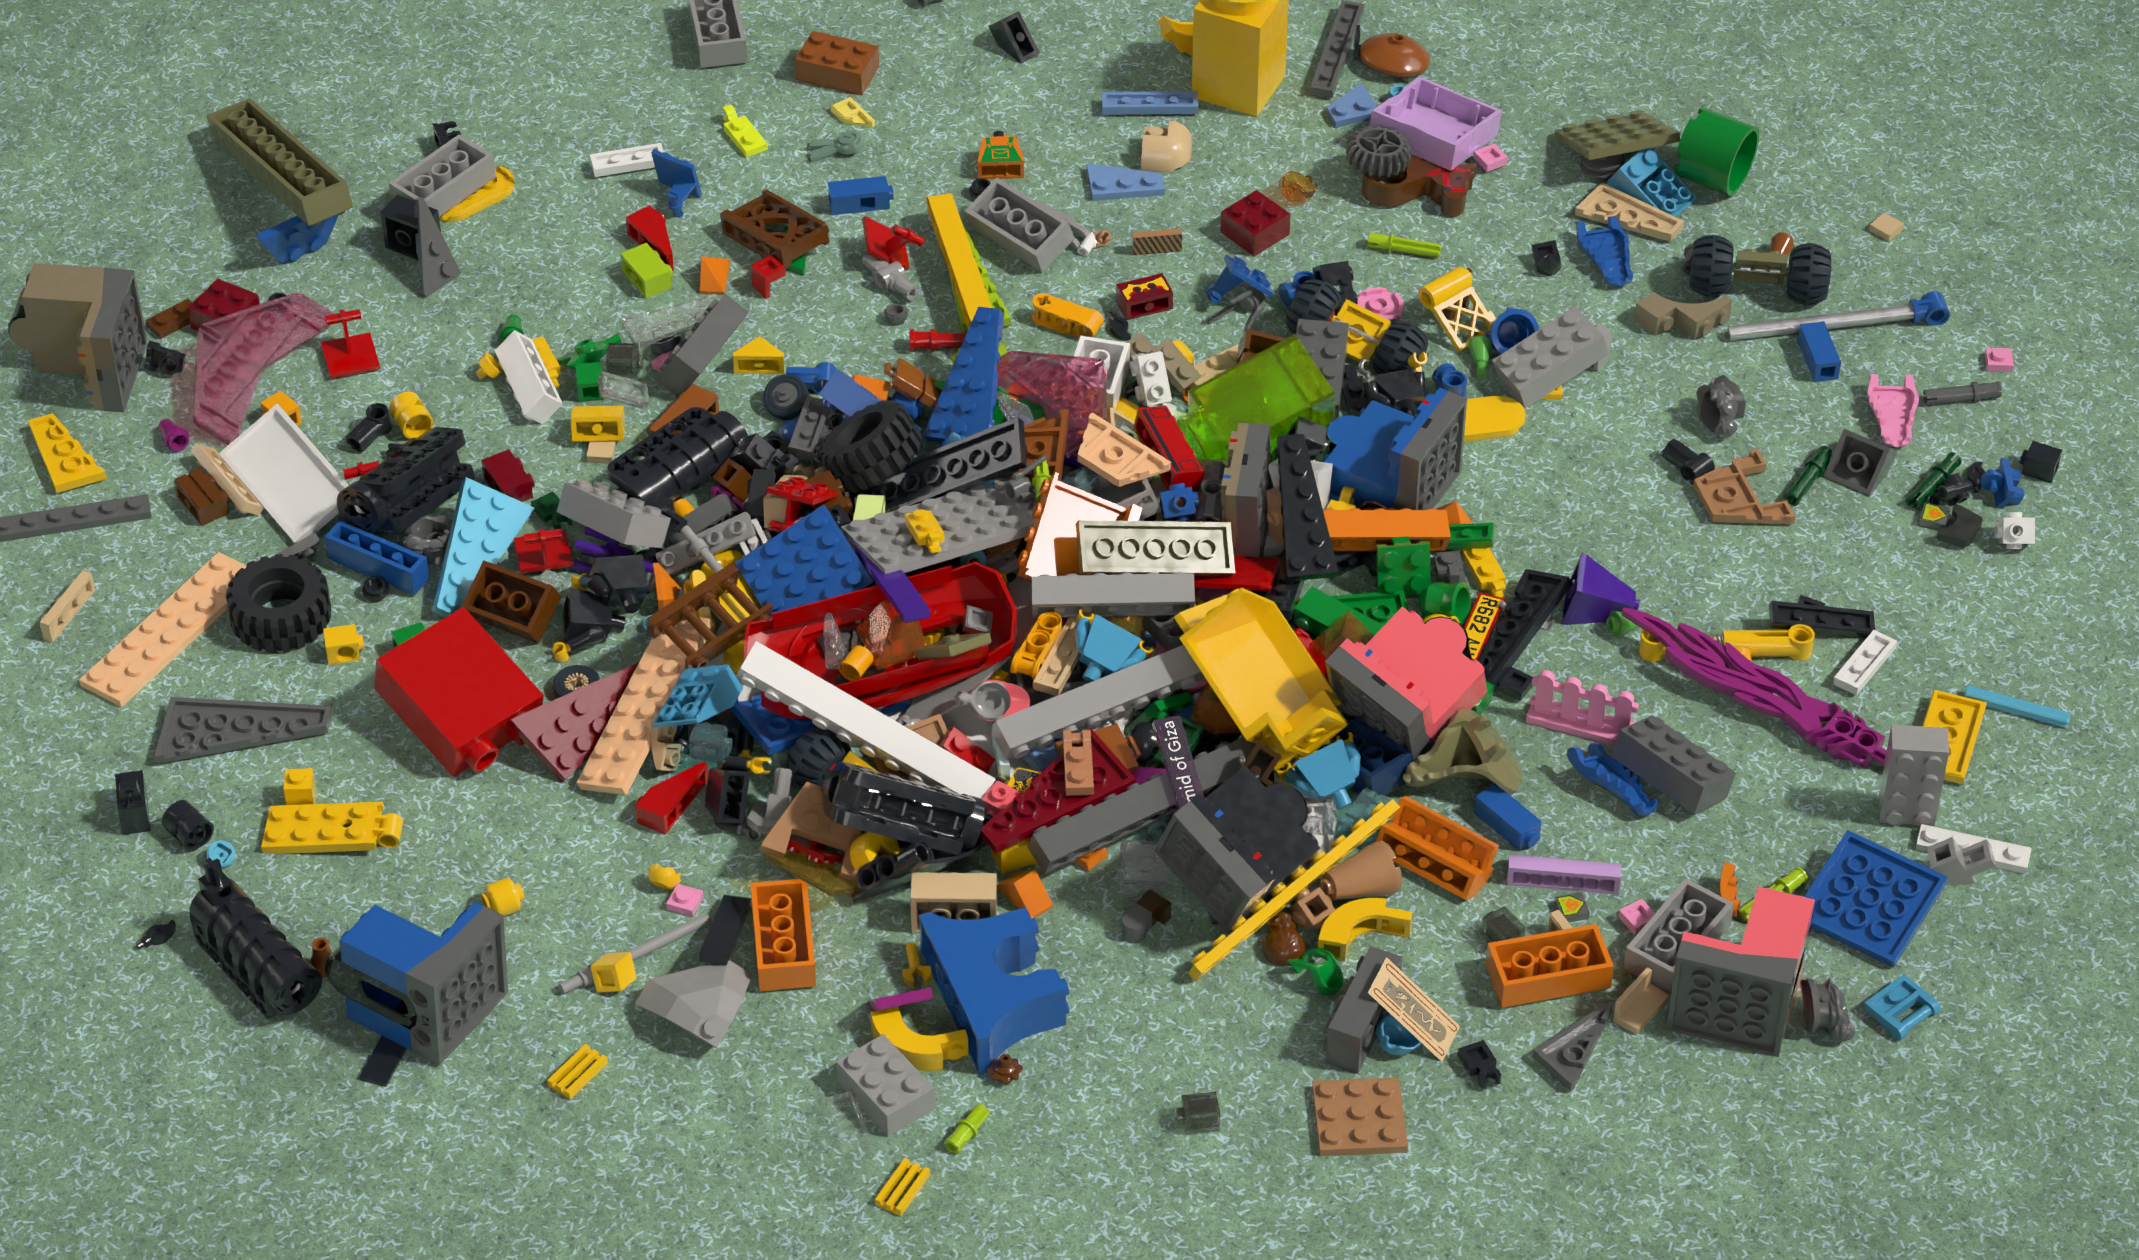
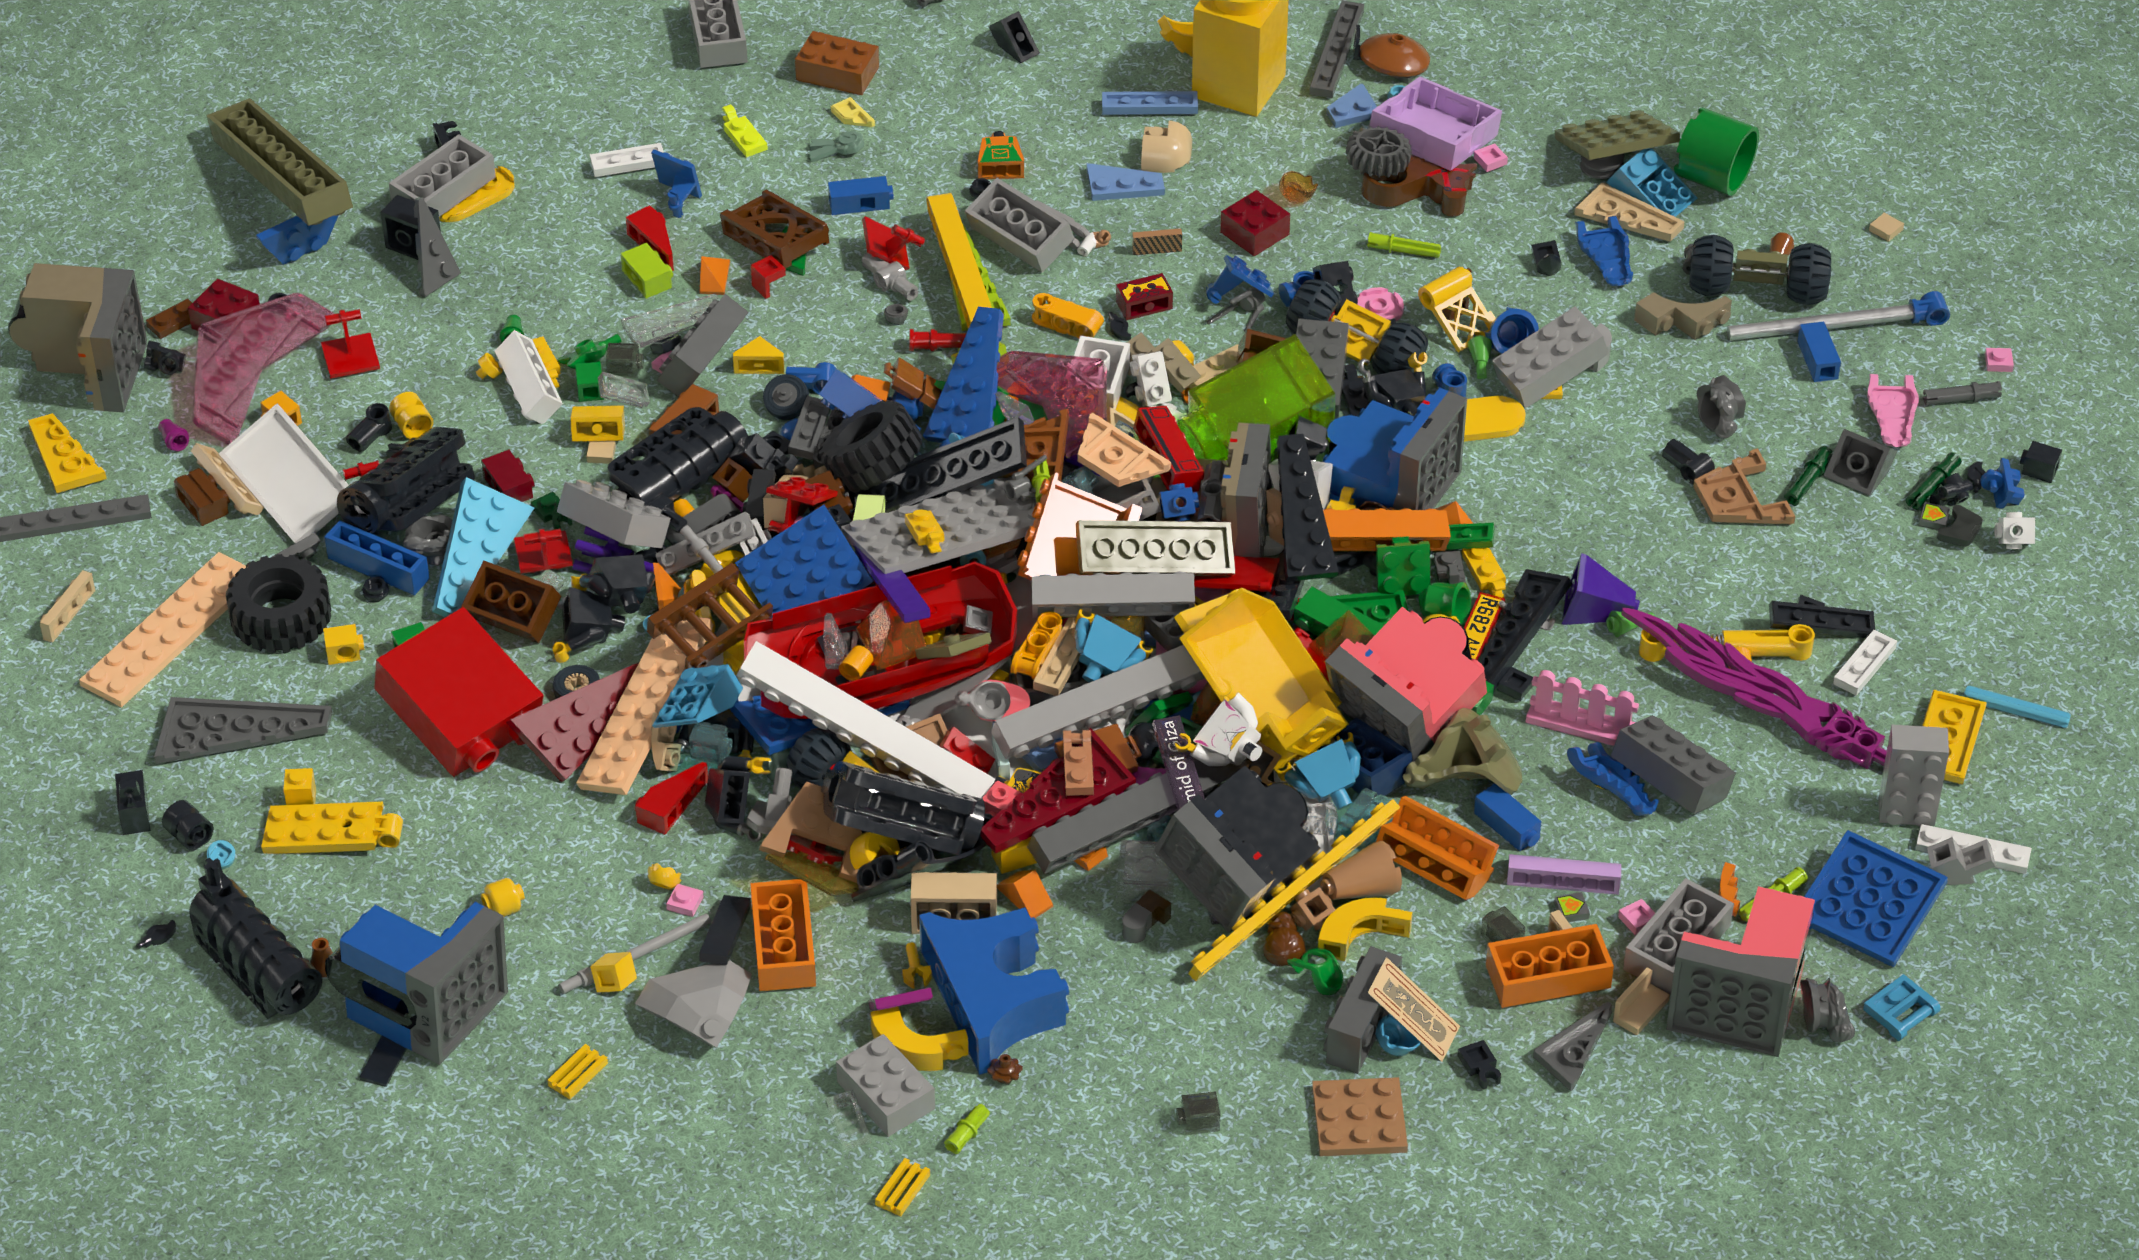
(1228, 734): none -> white torso

